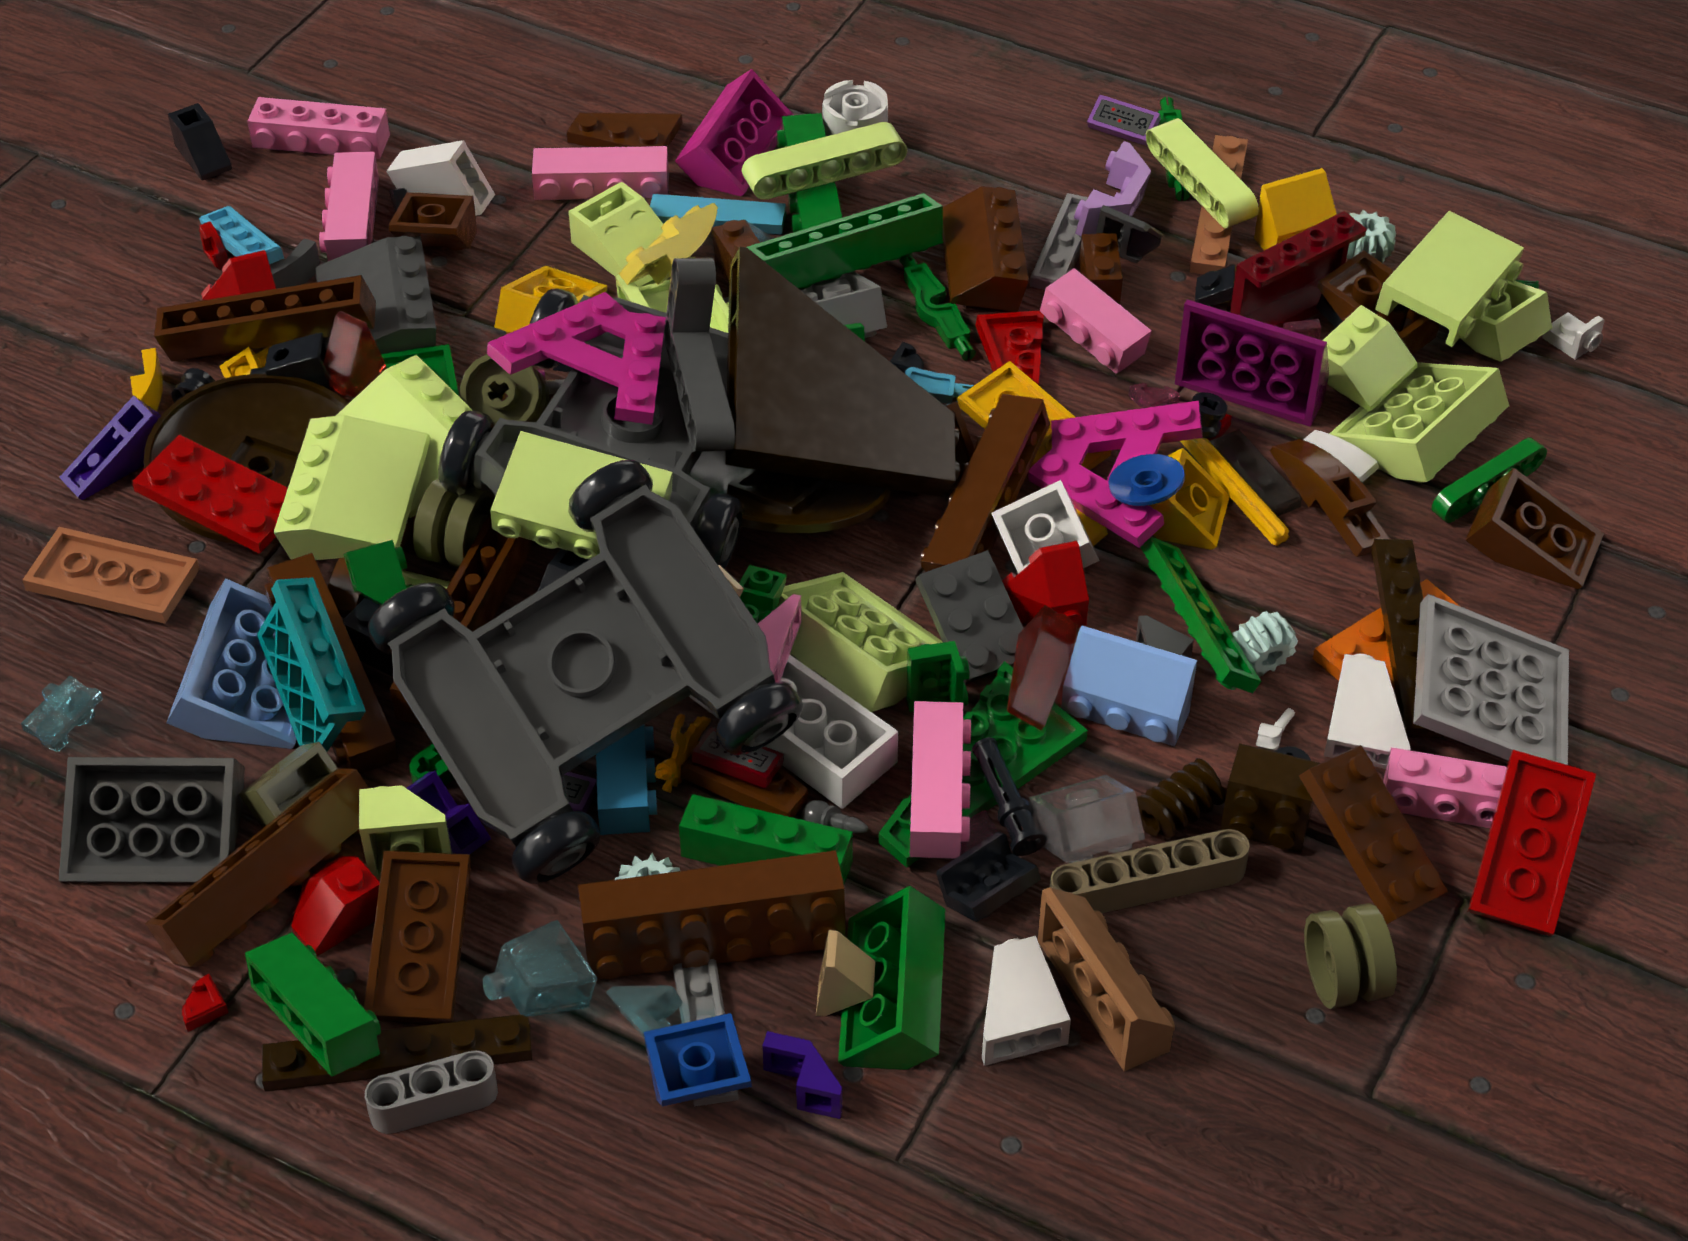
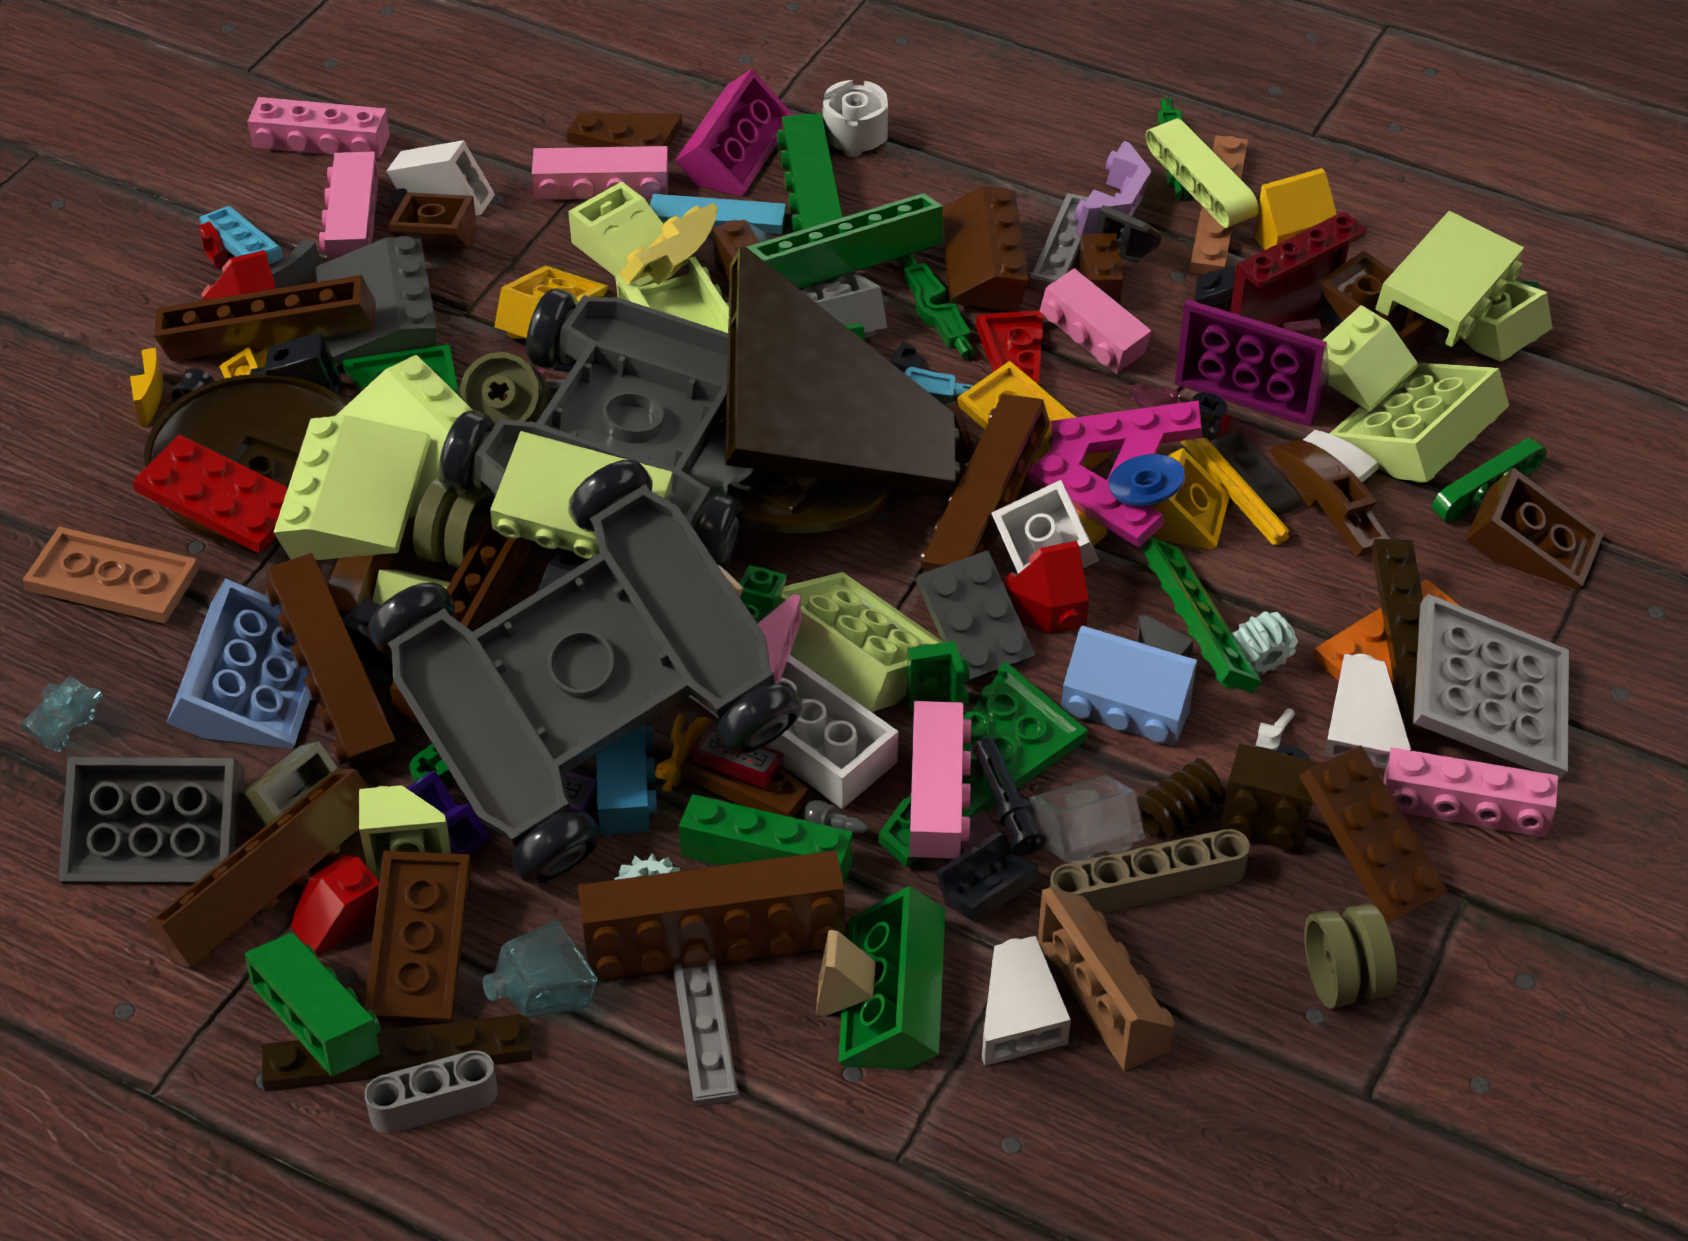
(113, 451): dark purple slope -> none
(199, 141): black slope -> none
(203, 1004): red tile -> none
(313, 663): teal fence -> none
(352, 356): clear red slope -> none
(377, 571): green slope -> none
(563, 339): dark pink plate -> none
(646, 1005): clear light blue slope -> none
(693, 355): dark grey beam -> none
(696, 1060): blue slope -> none
(816, 1085): dark purple slope -> none
(824, 160): yellowish green beam -> none
(1040, 665): clear red slope -> none
(1122, 119): tile -> none
(1378, 239): light aqua gear -> none
(1532, 843): red plate -> none
(1575, 336): white bracket -> none

